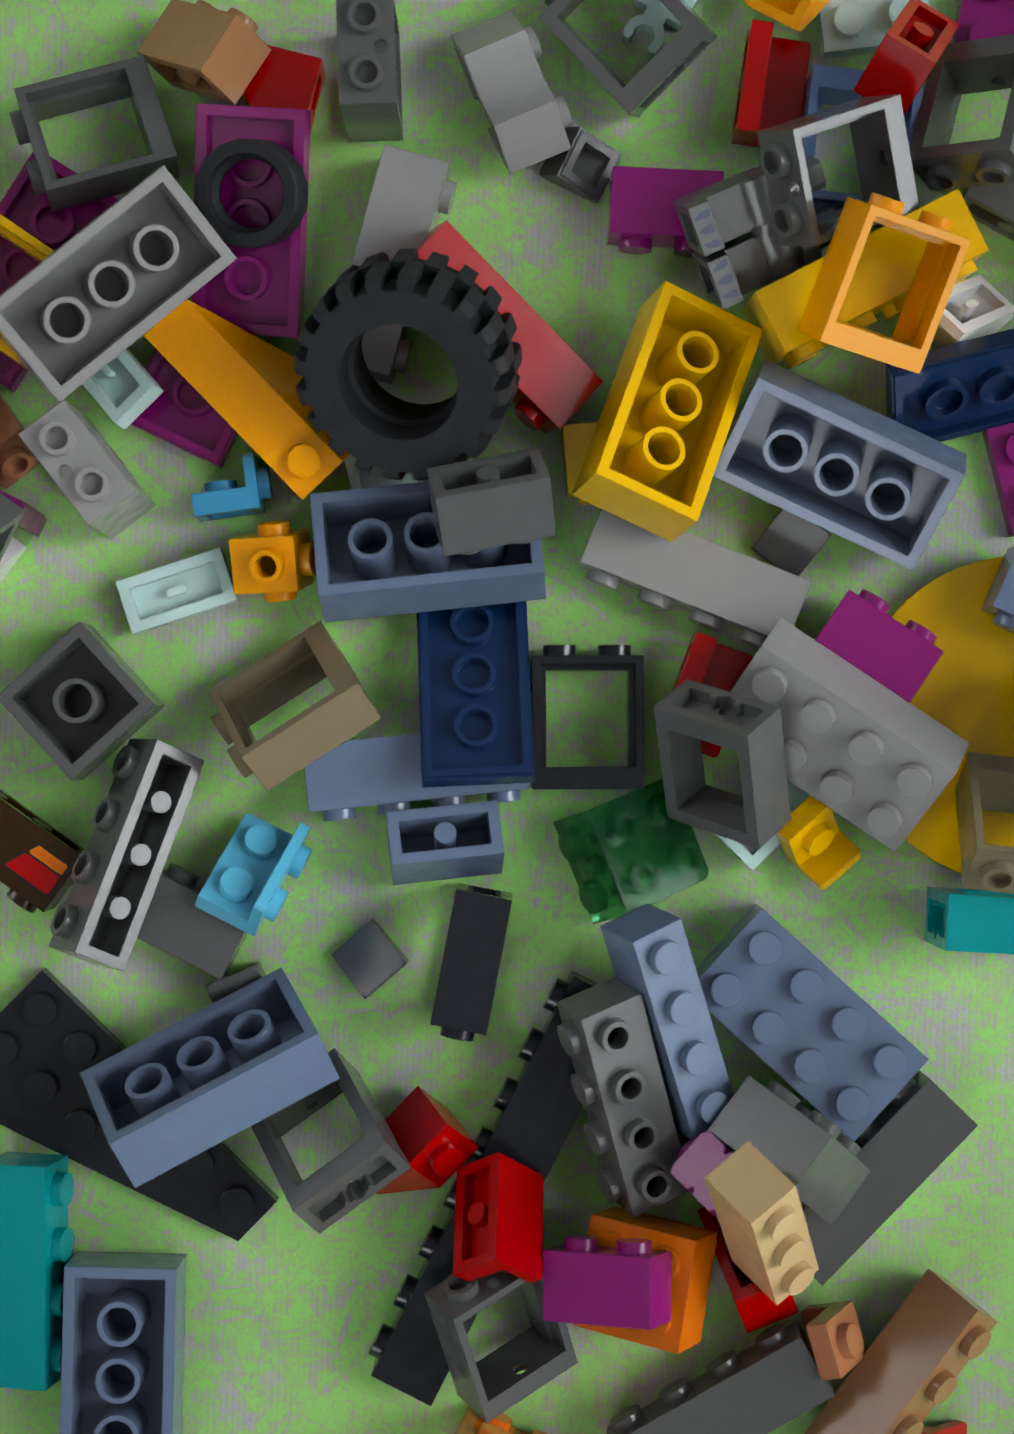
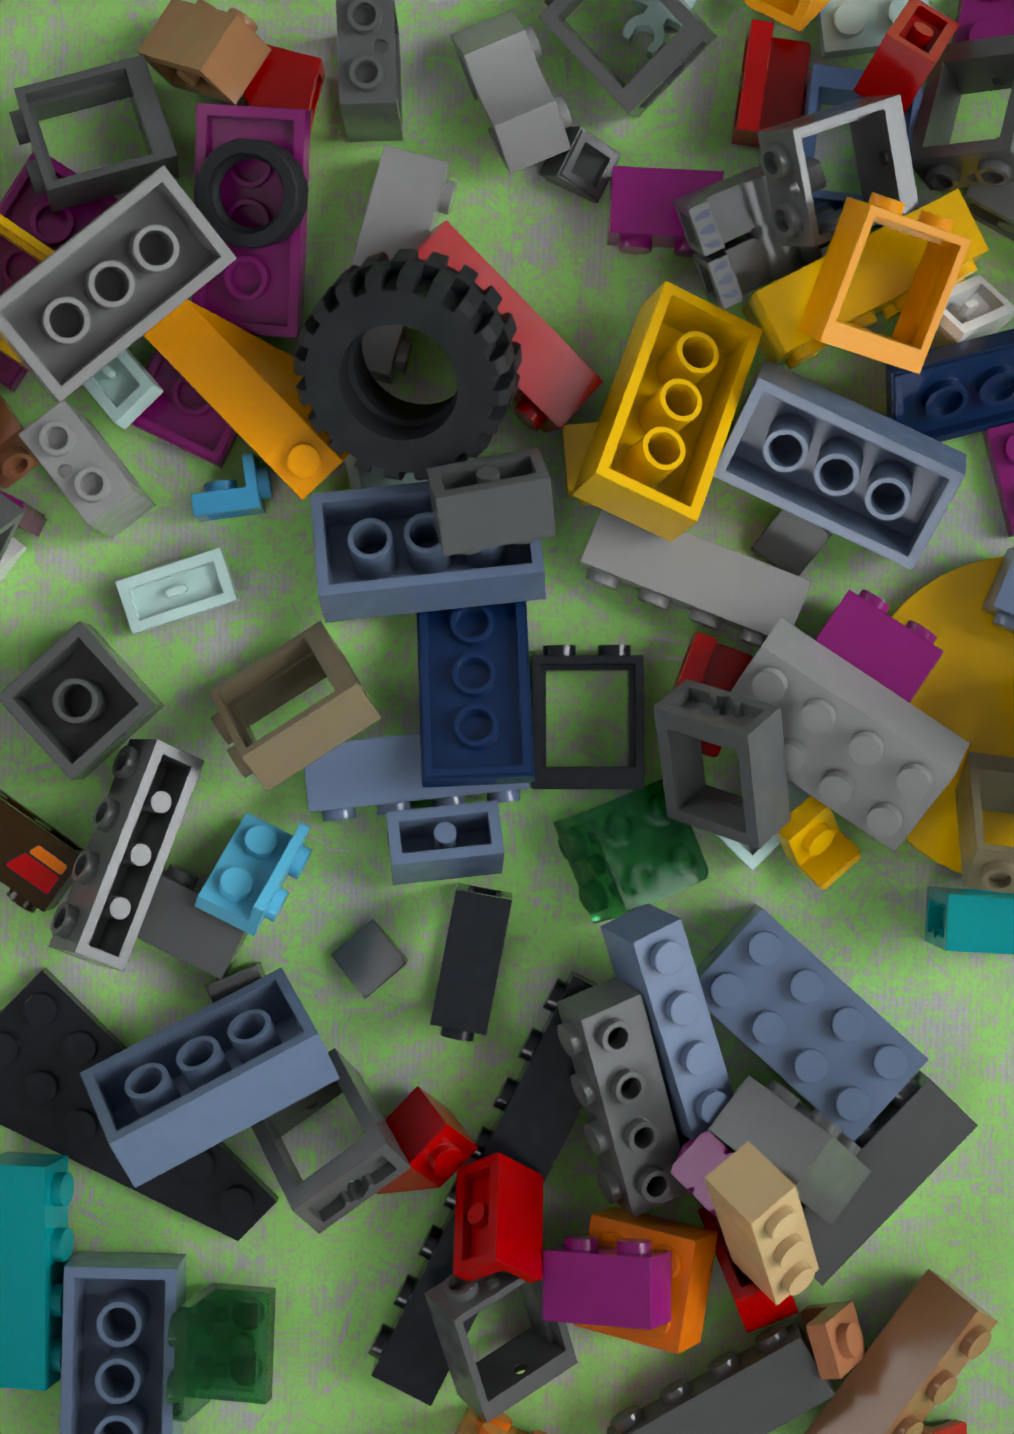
(221, 1348): none -> clear green bracket
(272, 561): light orange brick -> none

